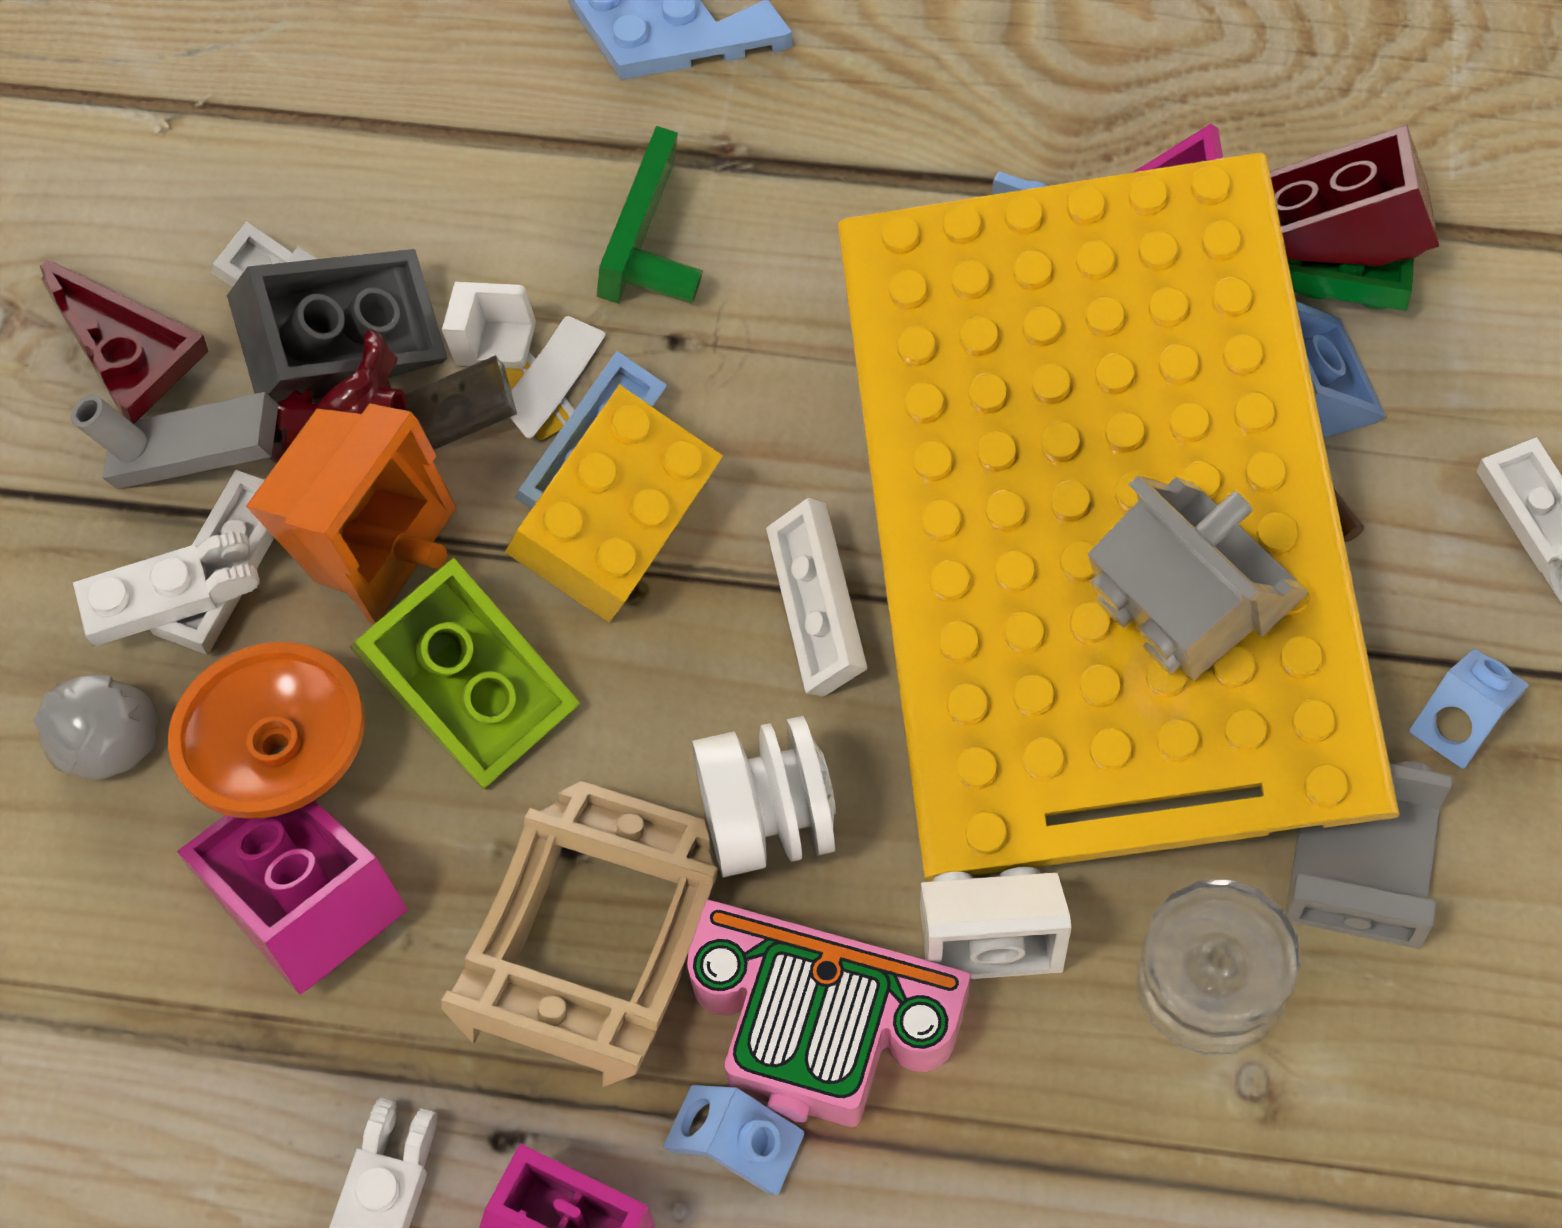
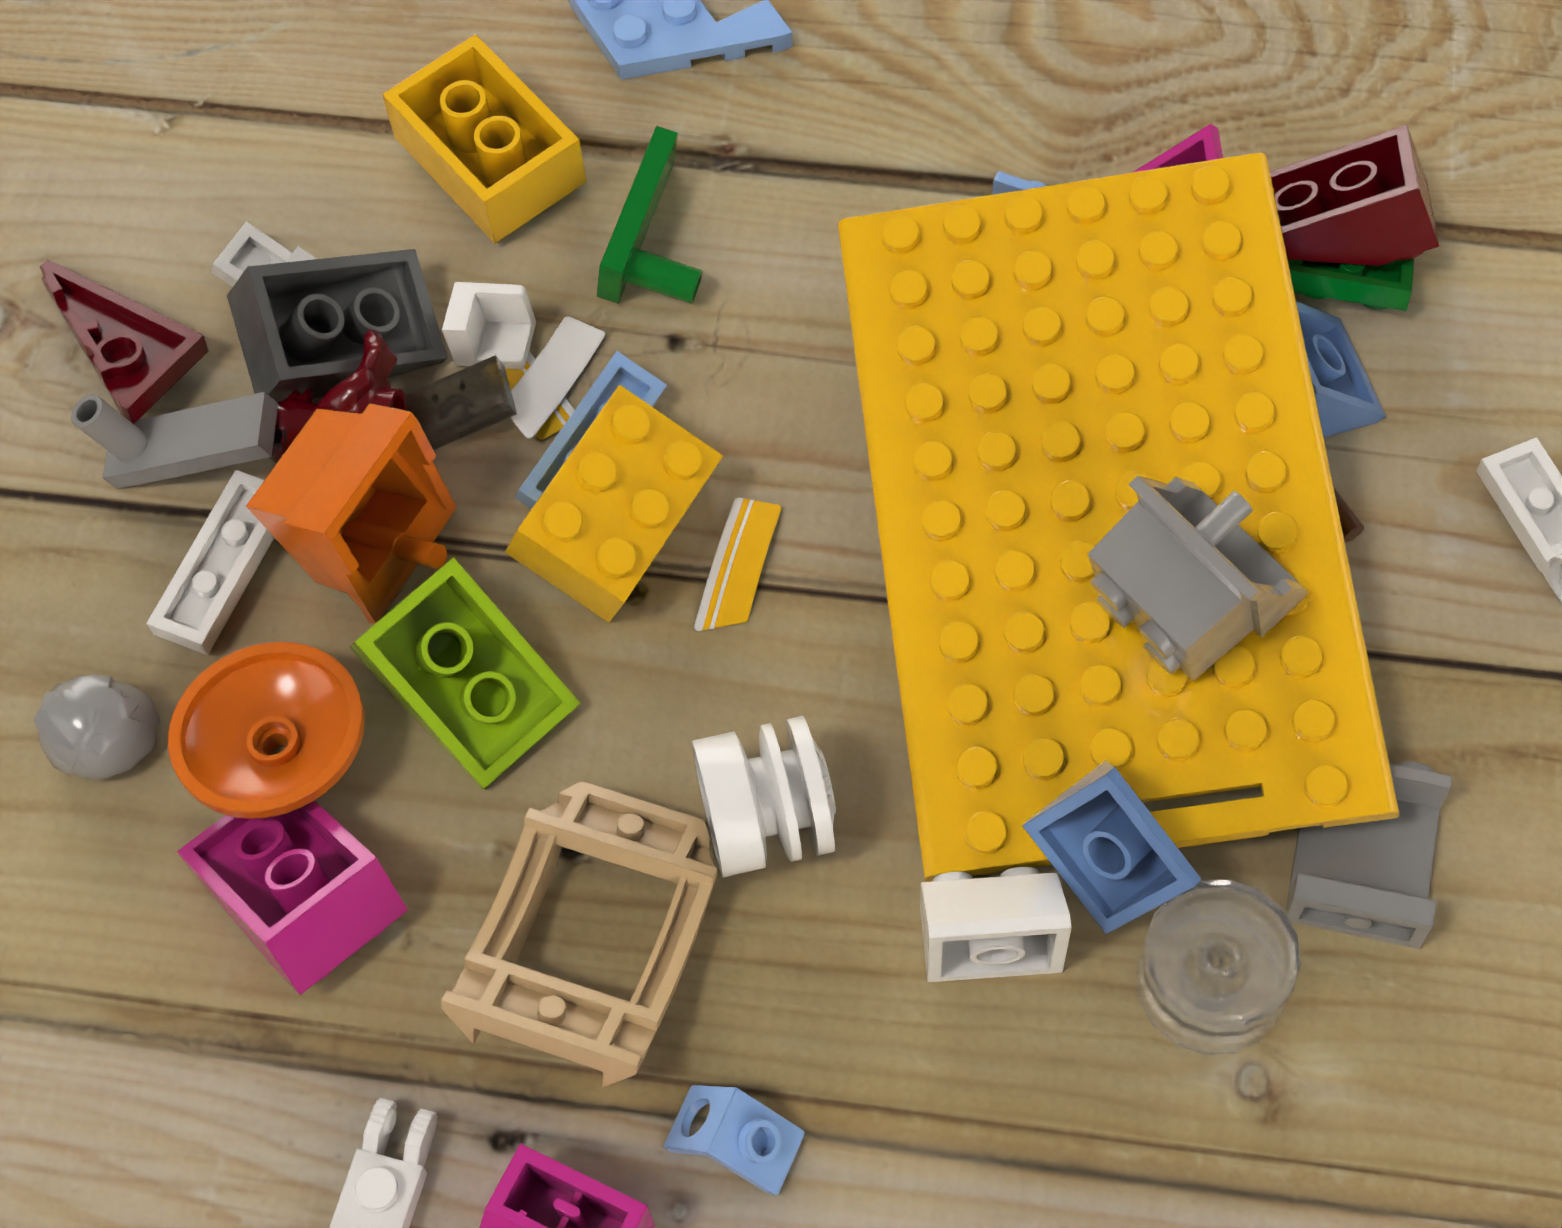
(164, 588): white hinge -> none
(485, 138): none -> yellow brick
(737, 564): none -> yellow sticker
(816, 598): white plate -> none
(819, 1010): brick -> none
(1110, 849): none -> medium blue slope
(1480, 689): light blue bracket -> none

